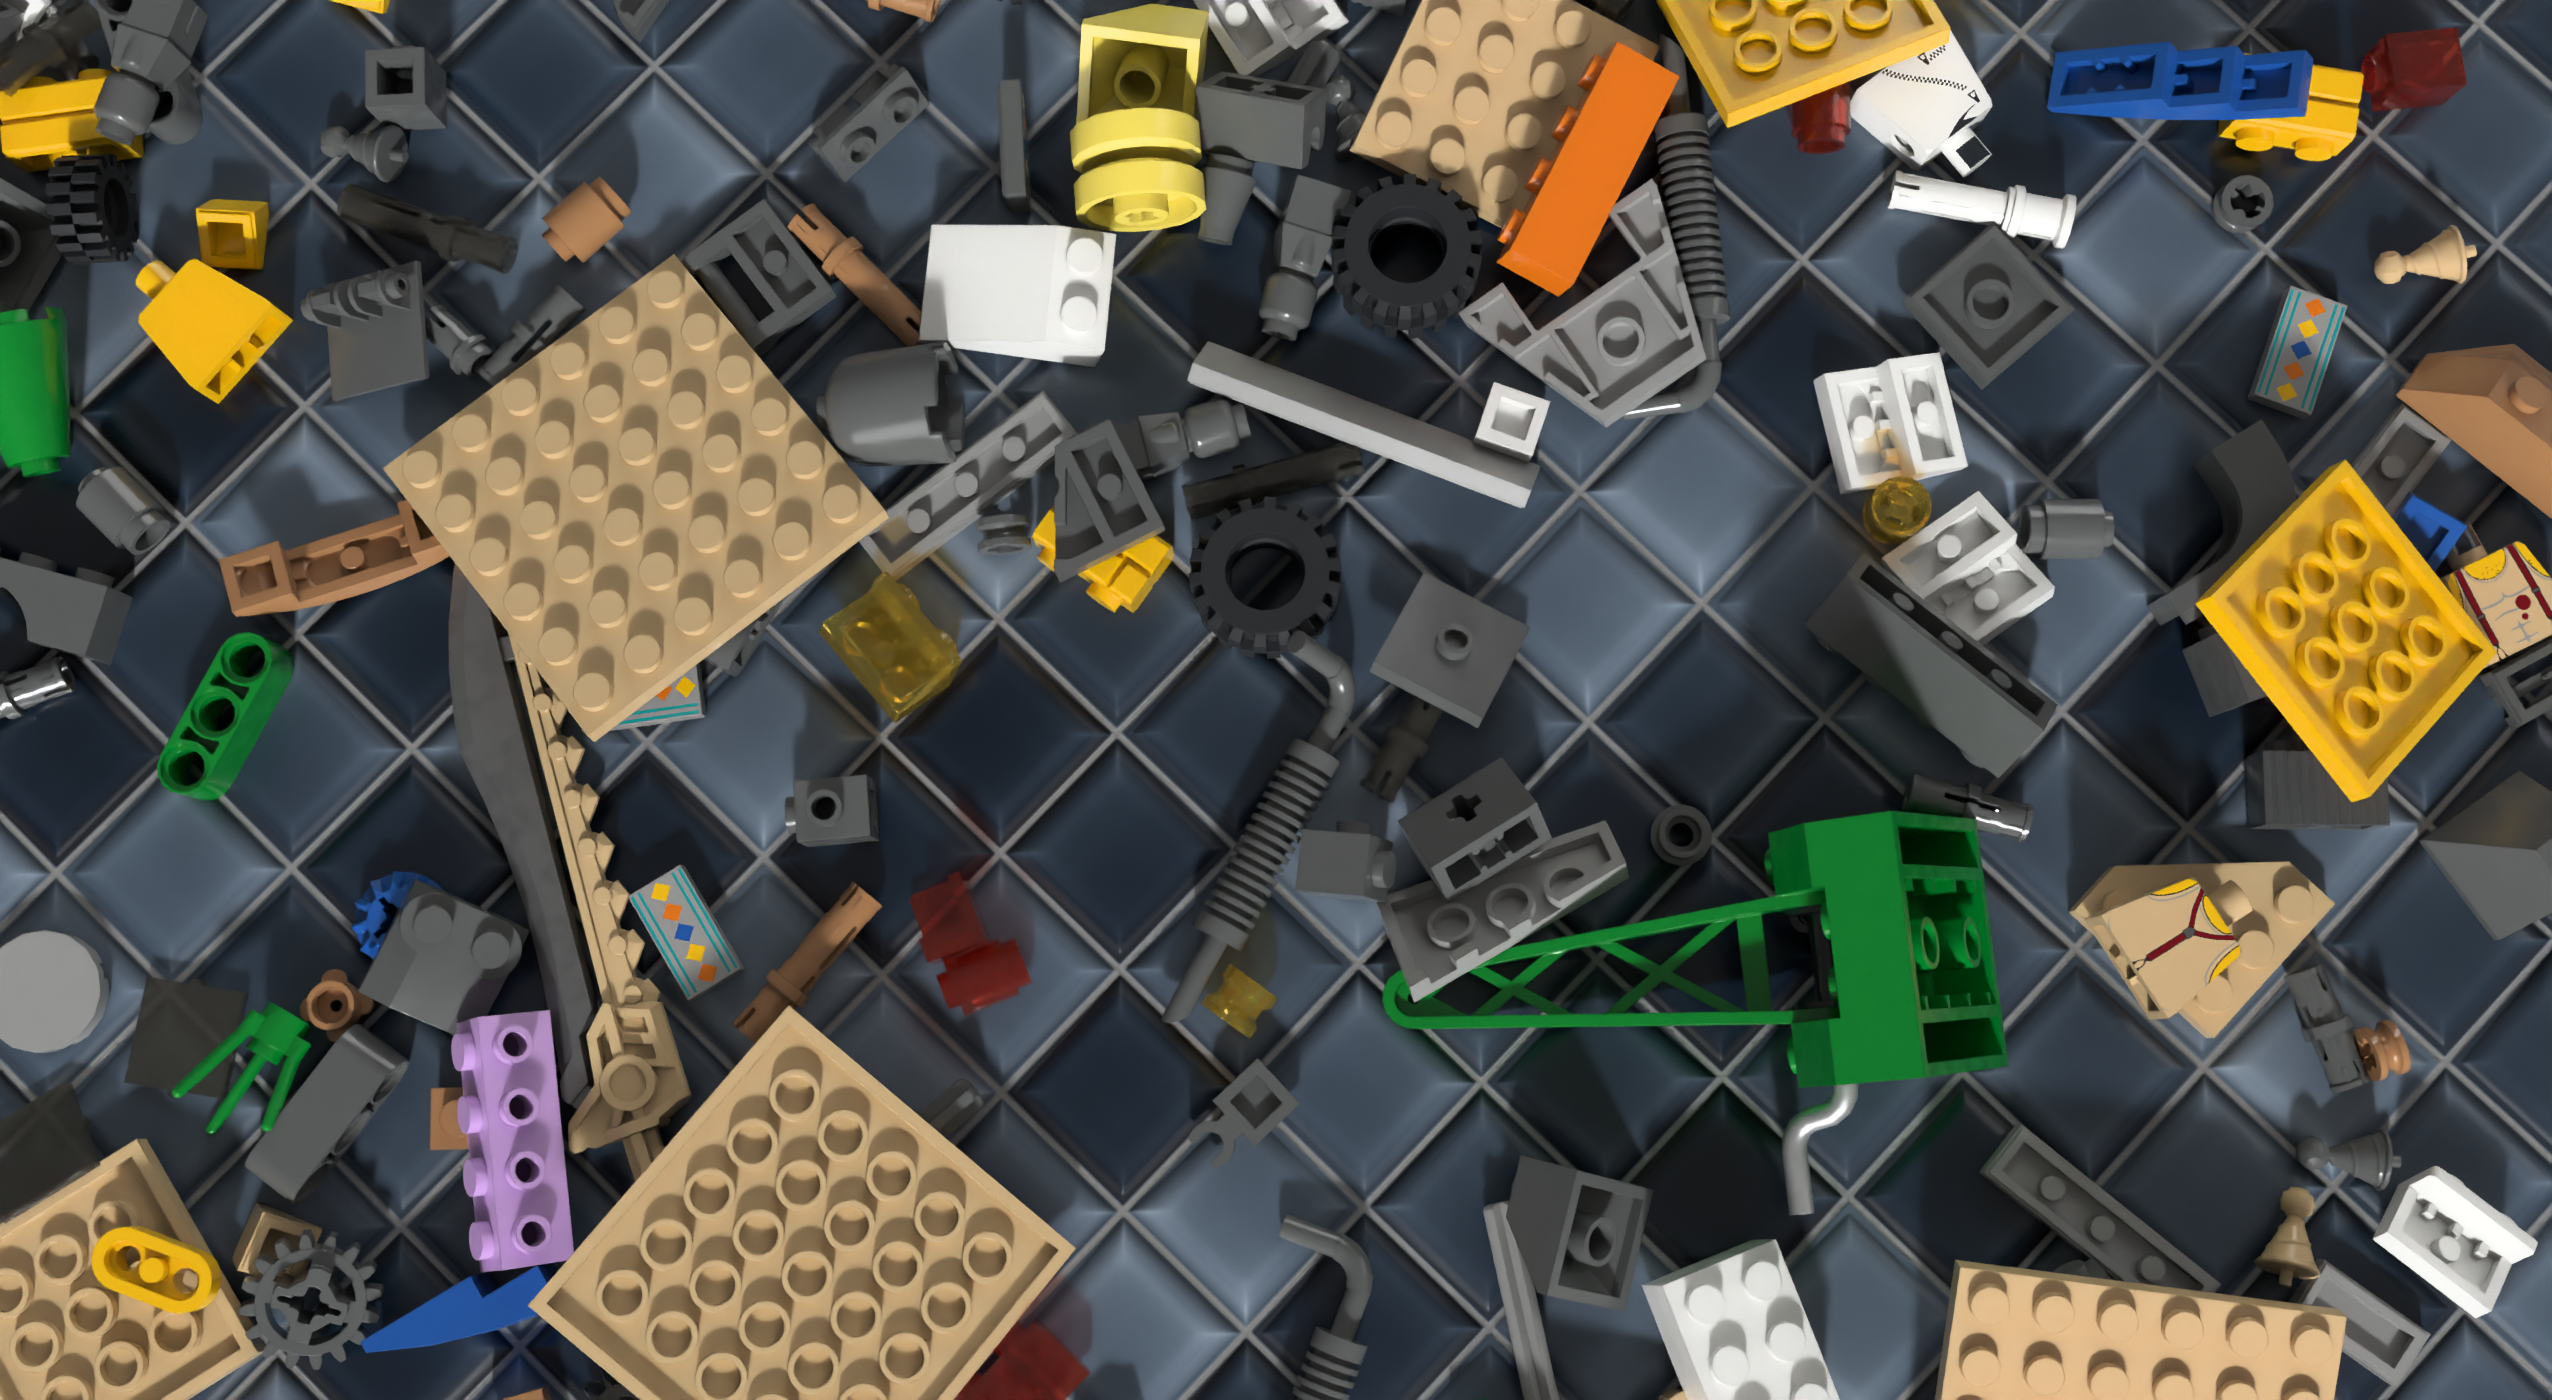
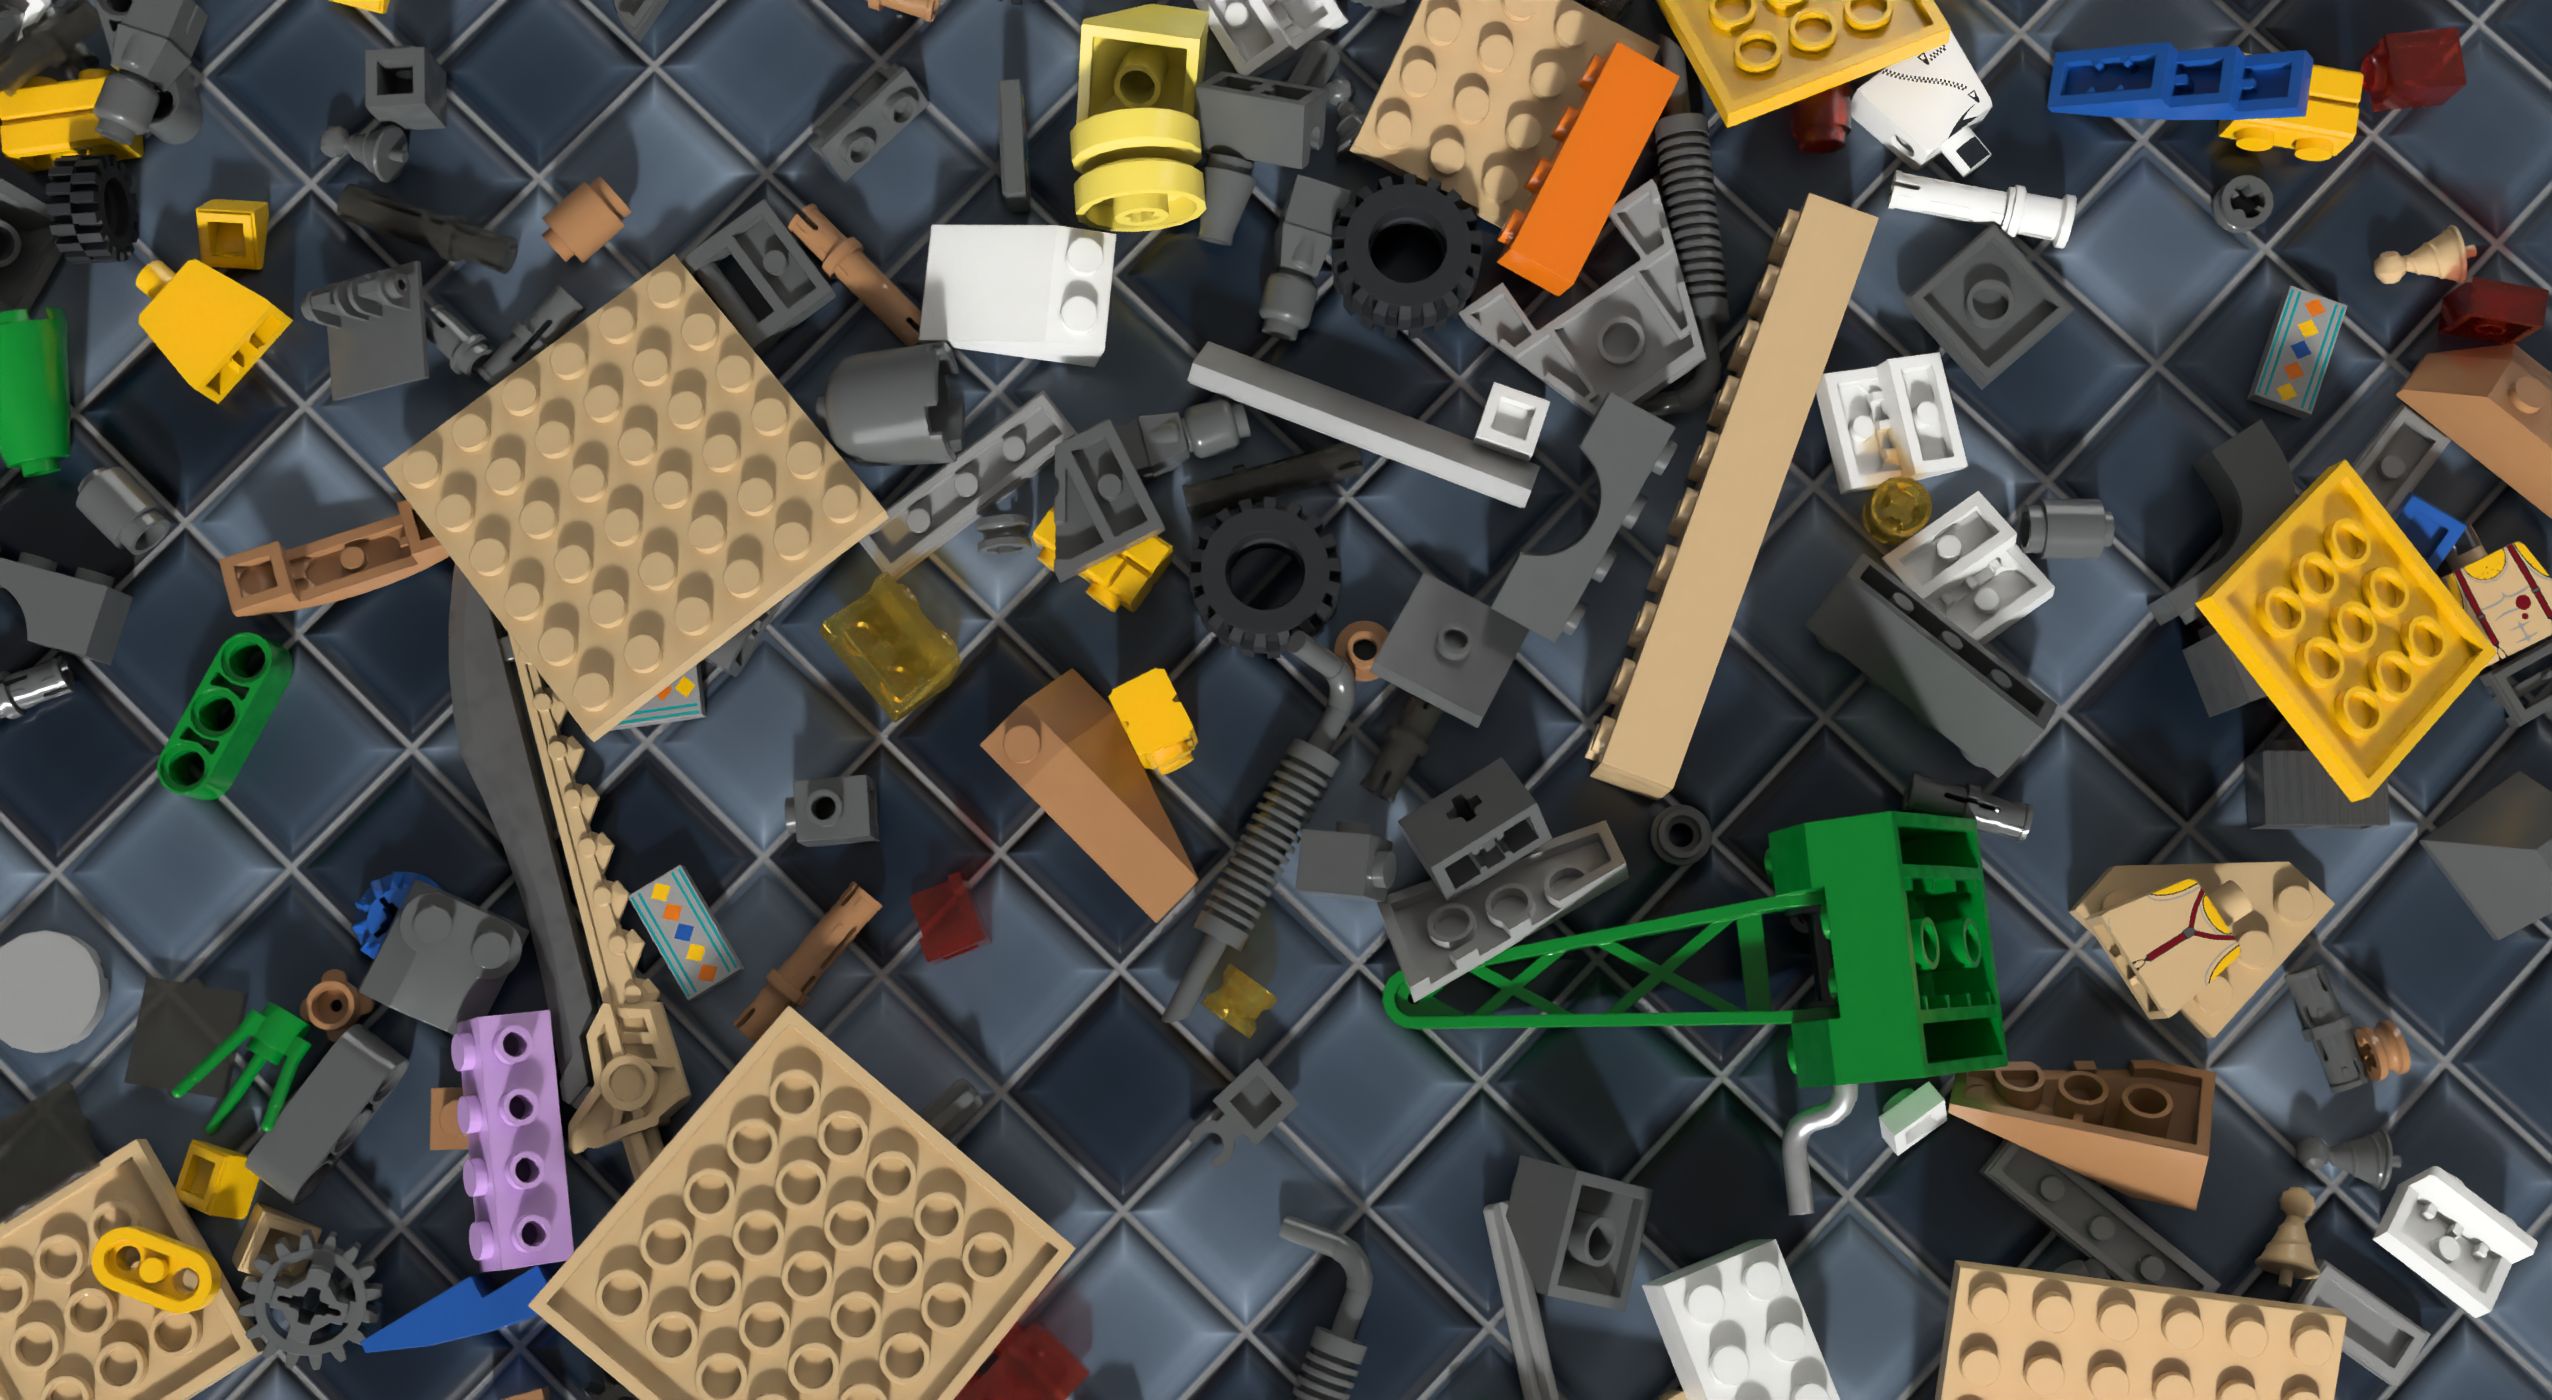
(216, 1181): none -> yellow slope
(983, 976): clear red brick -> none
(1087, 777): none -> medium nougat wedge
(1155, 721): none -> yellow brick
(1350, 636): none -> medium nougat plate
(1547, 587): none -> dark grey arch
(1733, 499): none -> tan brick
(1911, 1116): none -> white plate
(2122, 1127): none -> medium nougat wedge
(2493, 311): none -> clear red piece

